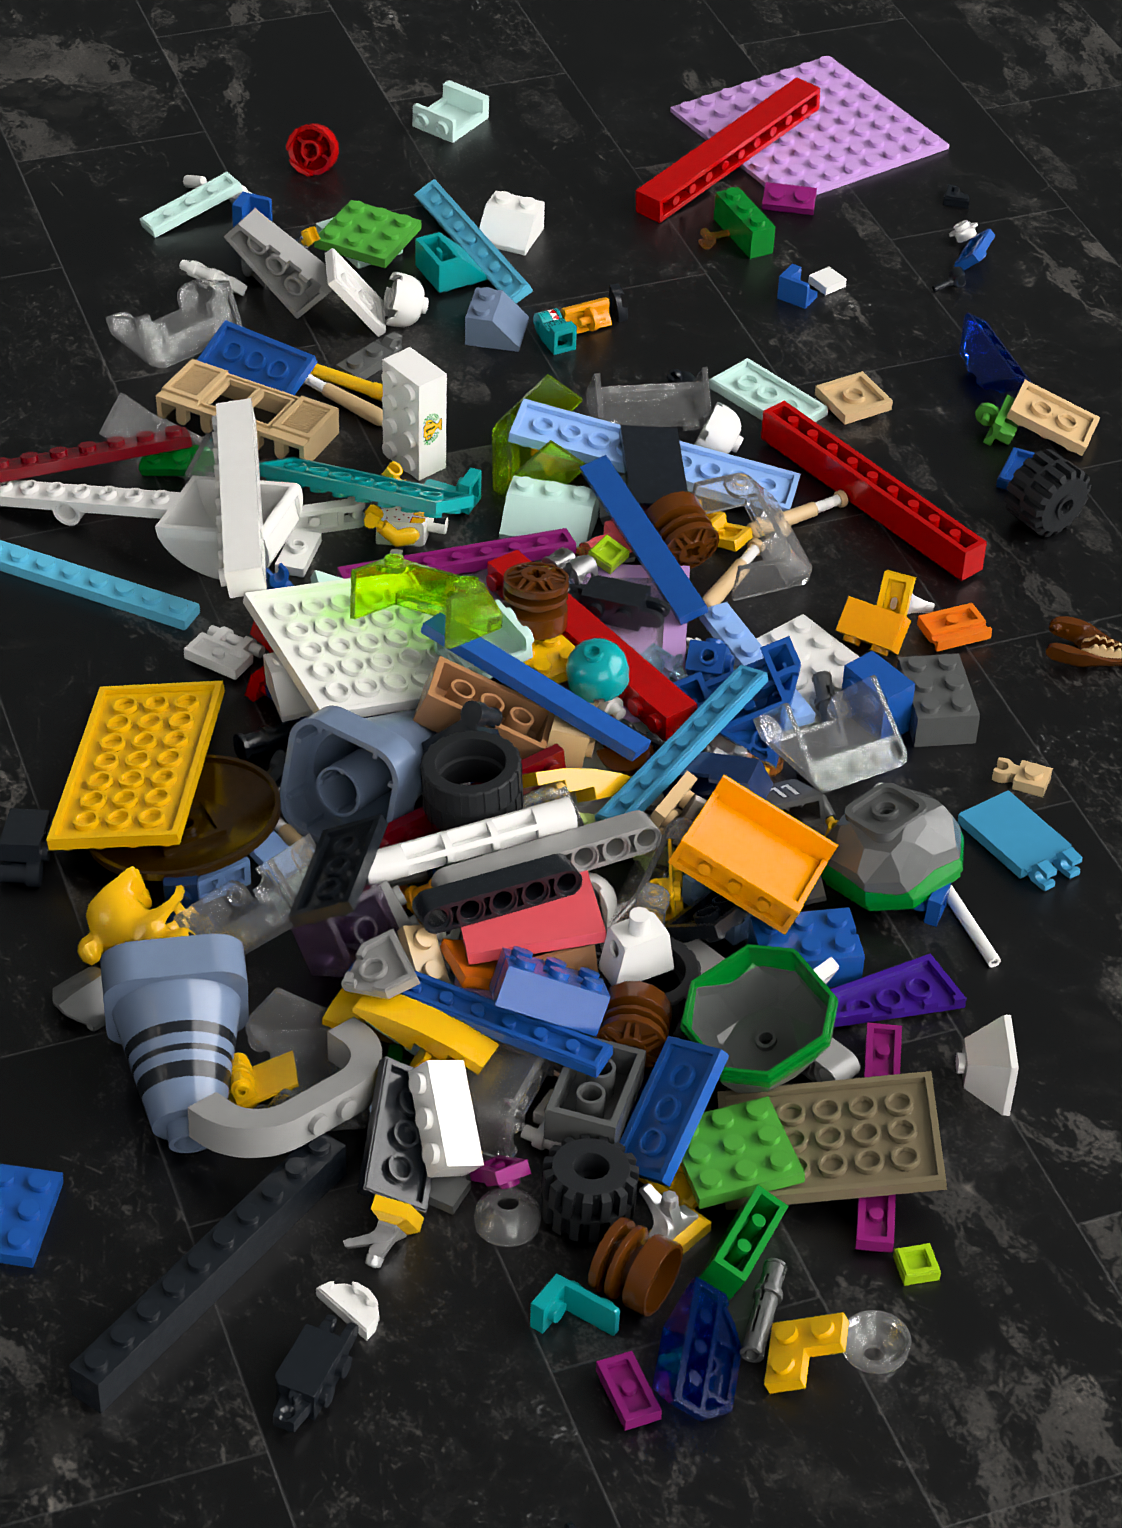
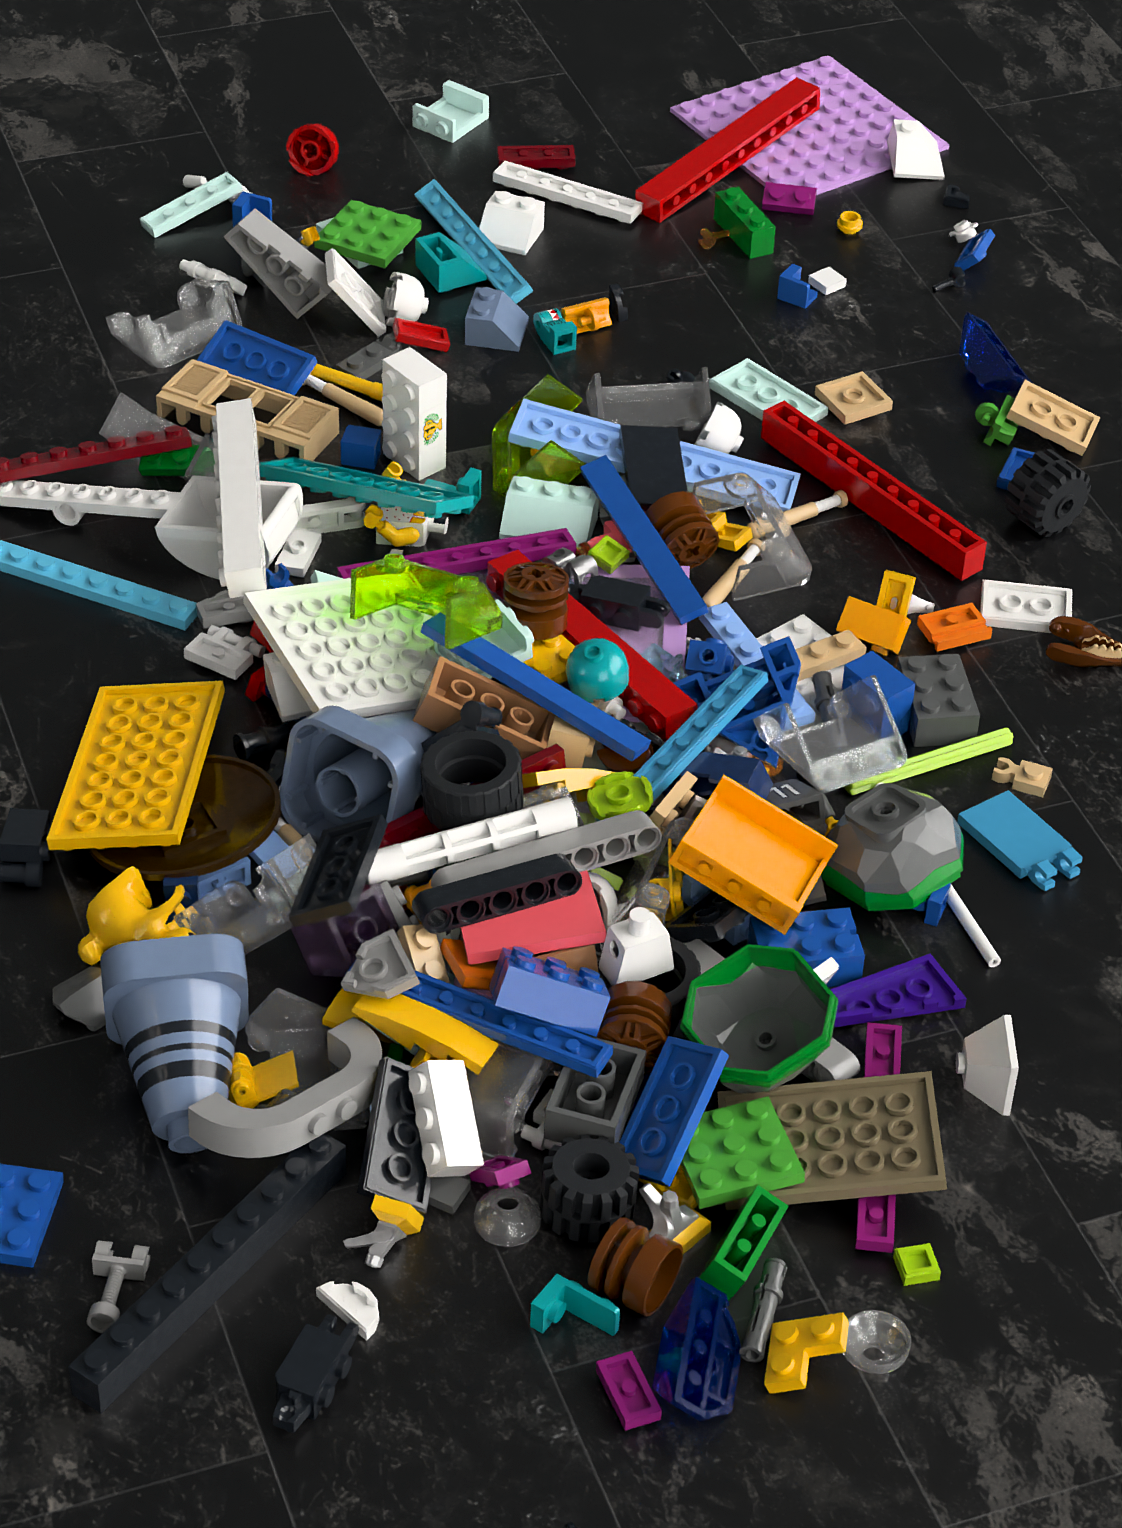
(105, 1313): none -> light grey bar
(222, 610): none -> light grey wing
(361, 447): none -> blue panel
(421, 334): none -> red tile
(538, 156): none -> dark red plate
(568, 192): none -> white plate
(614, 880): none -> lime tile
(619, 794): none -> lime tile
(829, 653): none -> tan plate
(849, 222): none -> yellow plate
(913, 151): none -> white slope
(938, 758): none -> axle
(1023, 605): none -> white tile

